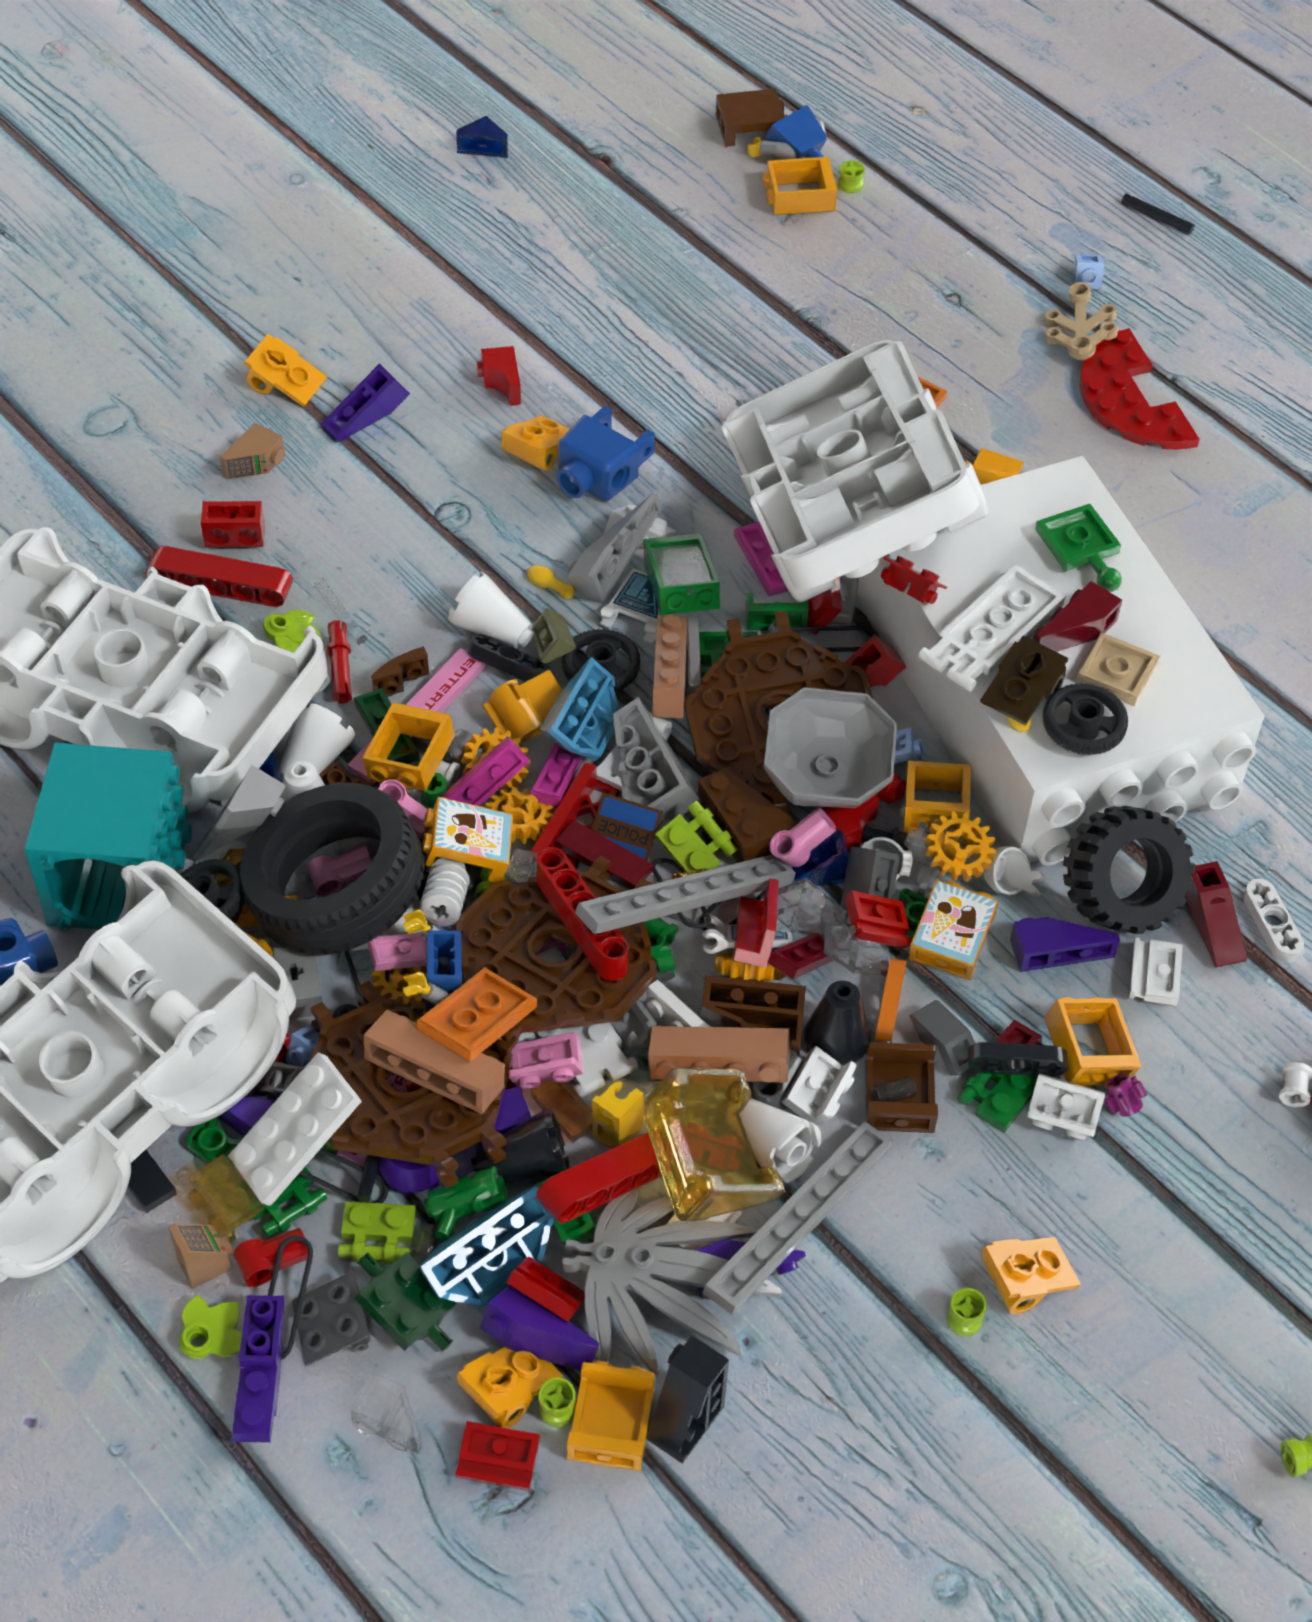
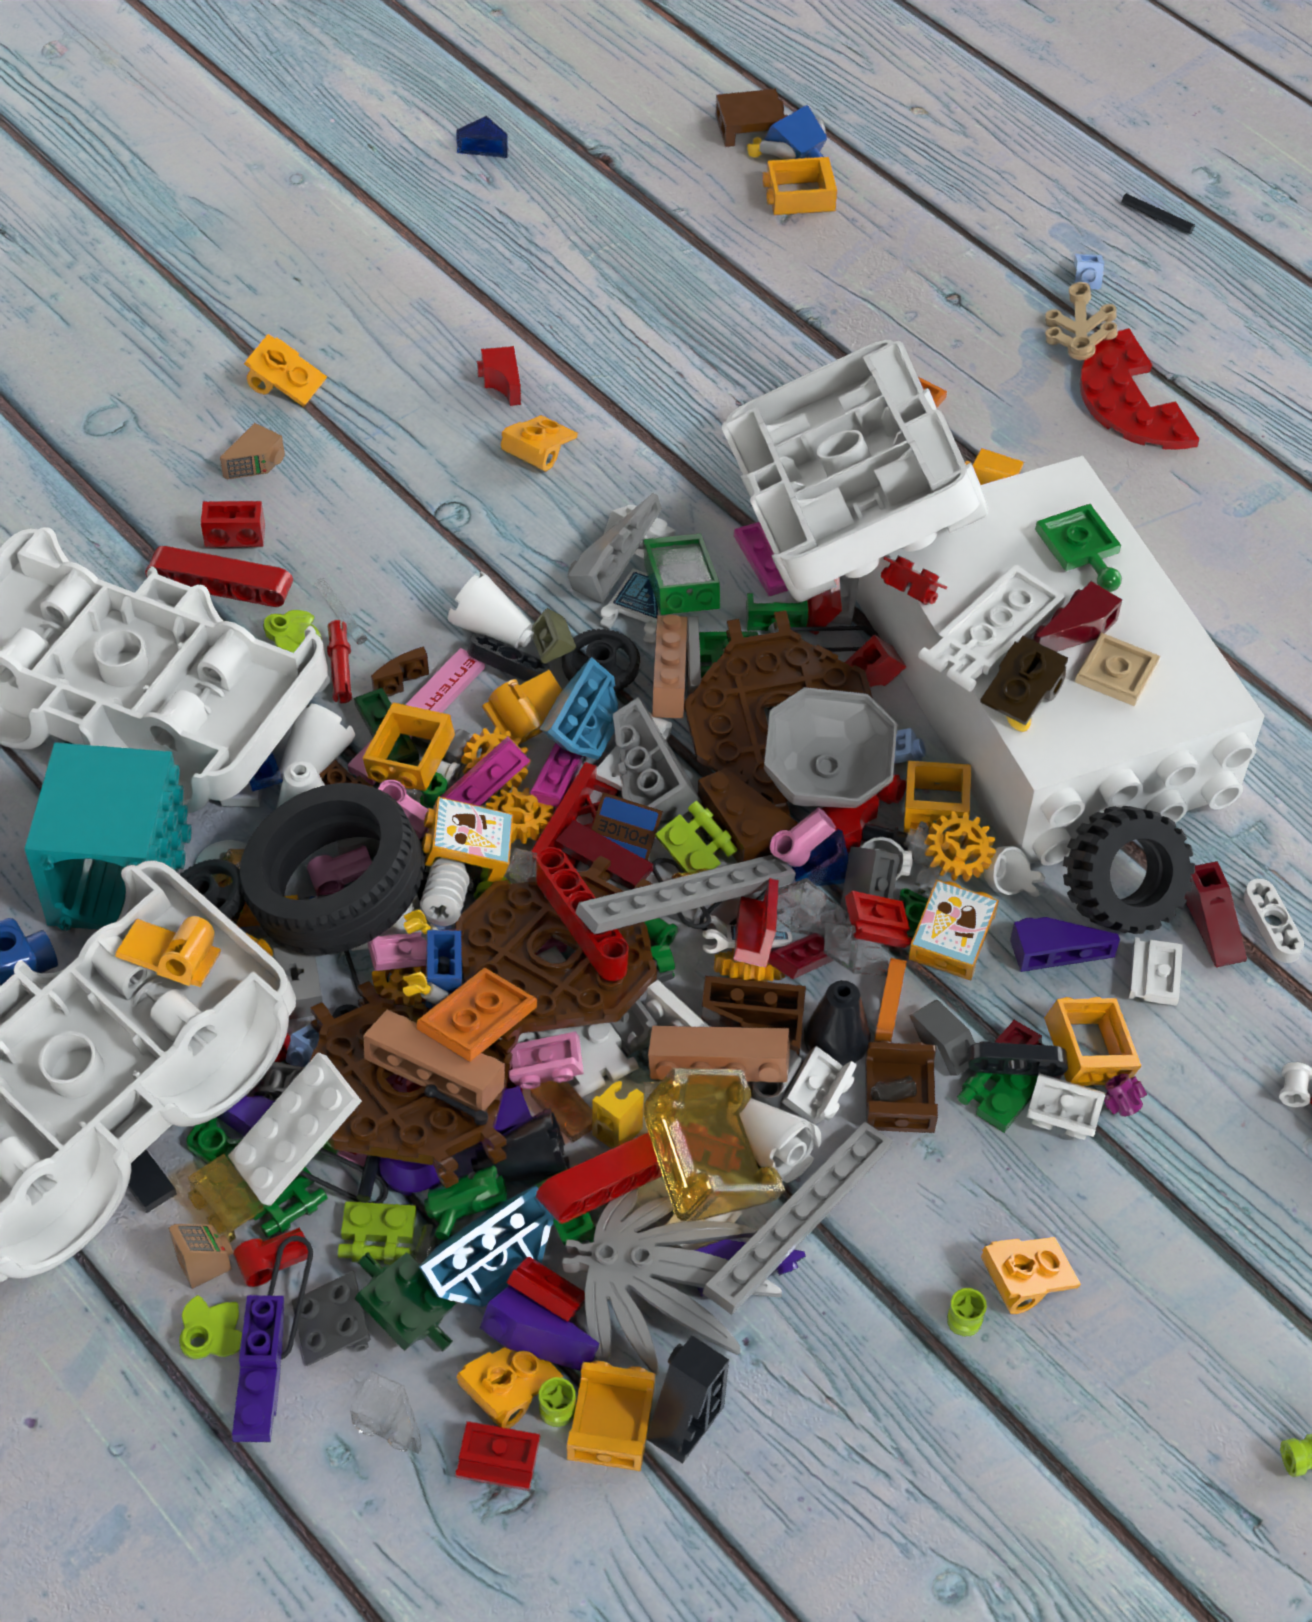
(176, 956): none -> light orange piece
(245, 810): light grey wedge -> none
(368, 403): dark purple slope -> none
(480, 1117): none -> black hinge
(544, 578): yellow piece -> none
(599, 458): blue piece -> none
(851, 176): lime wheel -> none
(1086, 719): black wheel -> none

